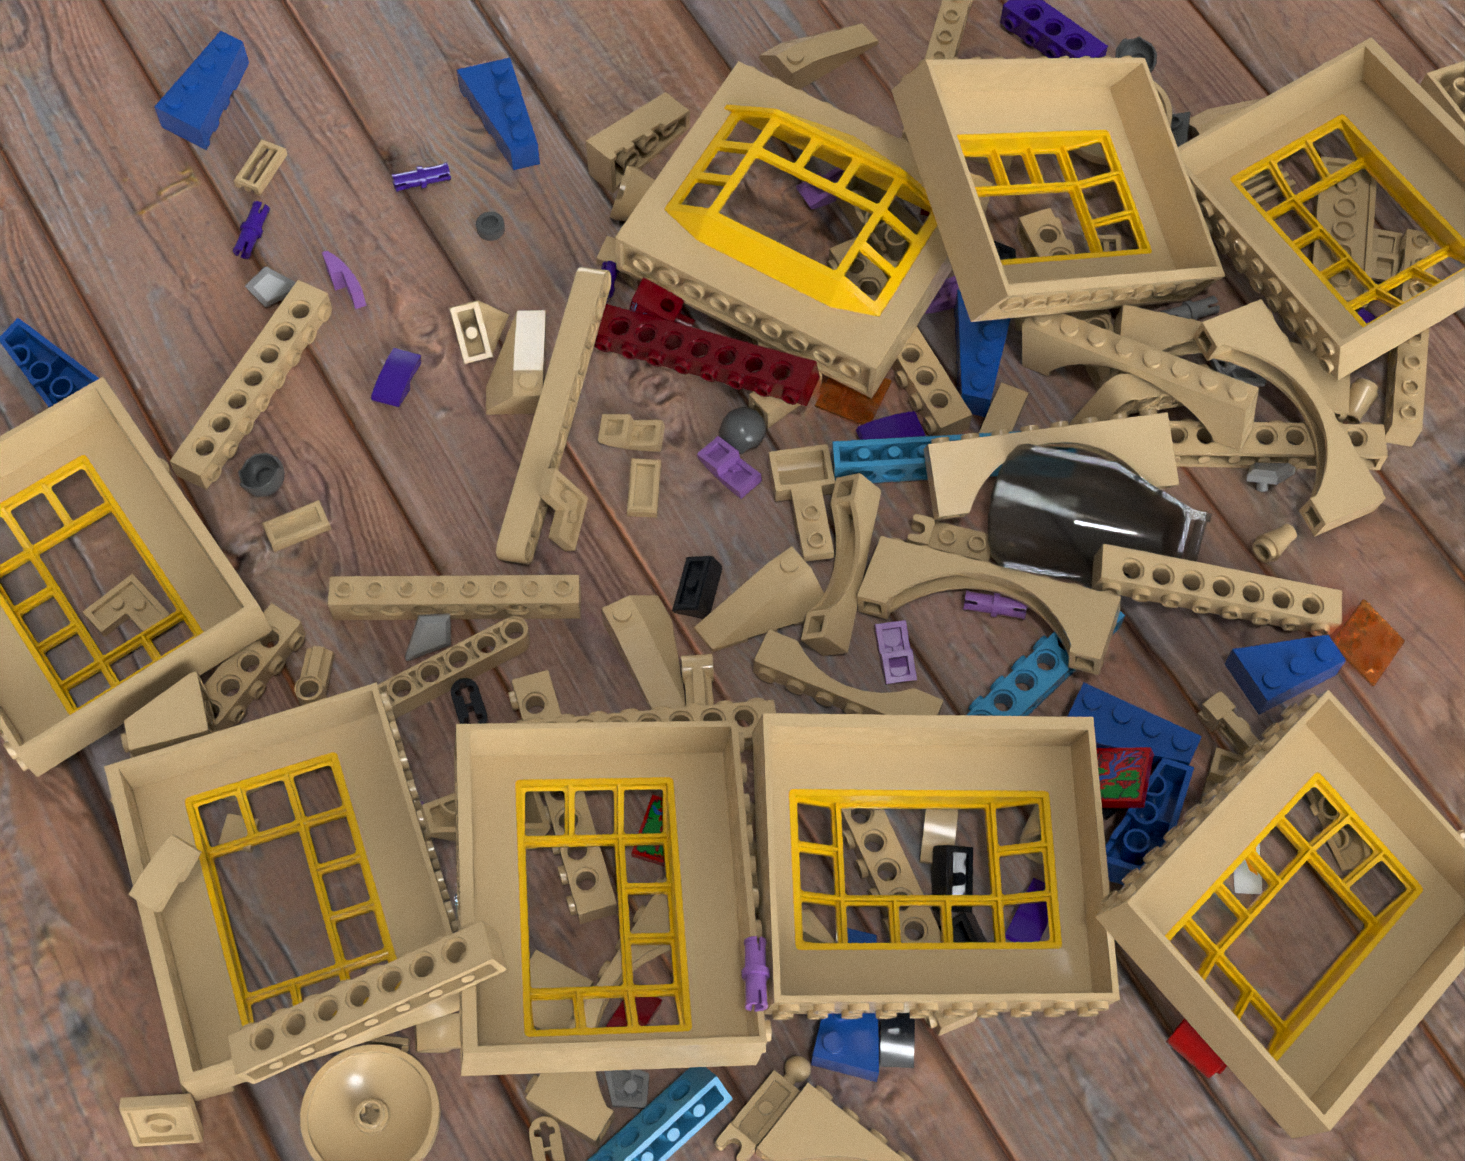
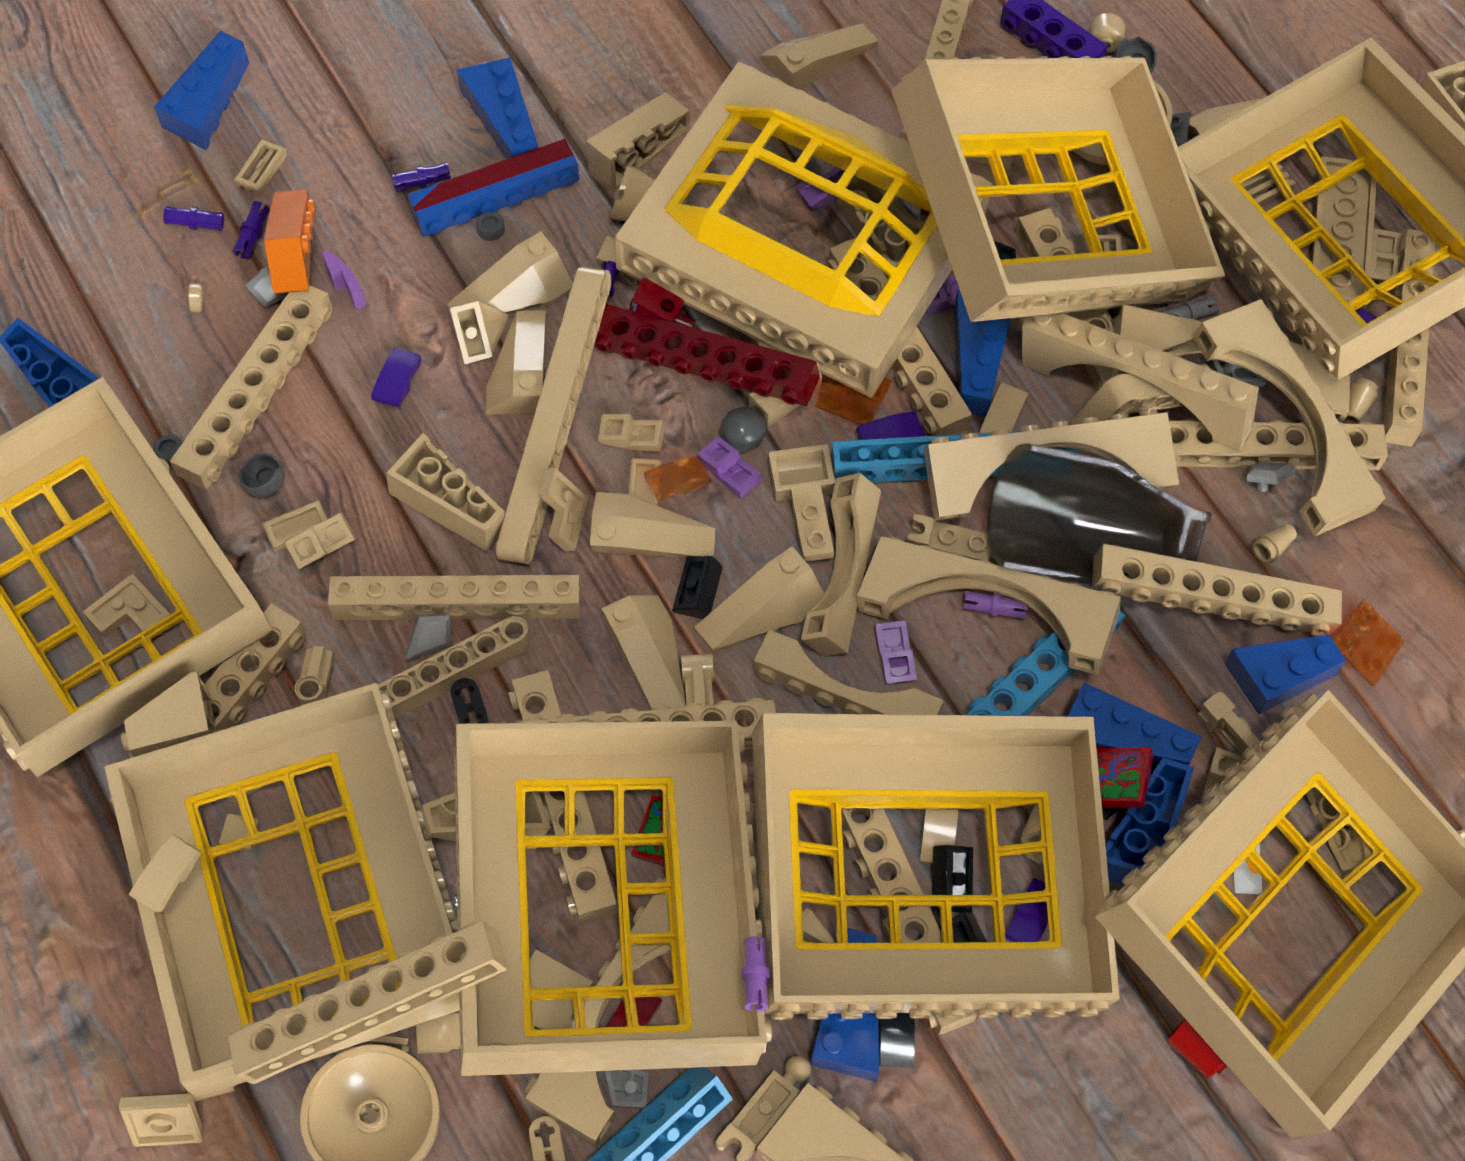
(166, 447): none -> dark grey tile
(193, 218): none -> dark purple pin
(195, 297): none -> tan tile
(289, 240): none -> orange wedge
(320, 540): none -> tan slope
(445, 494): none -> tan wedge
(493, 187): none -> blue brick
(521, 278): none -> tan wedge
(640, 528): none -> tan wedge
(678, 475): none -> clear orange slope
(1109, 29): none -> tan head

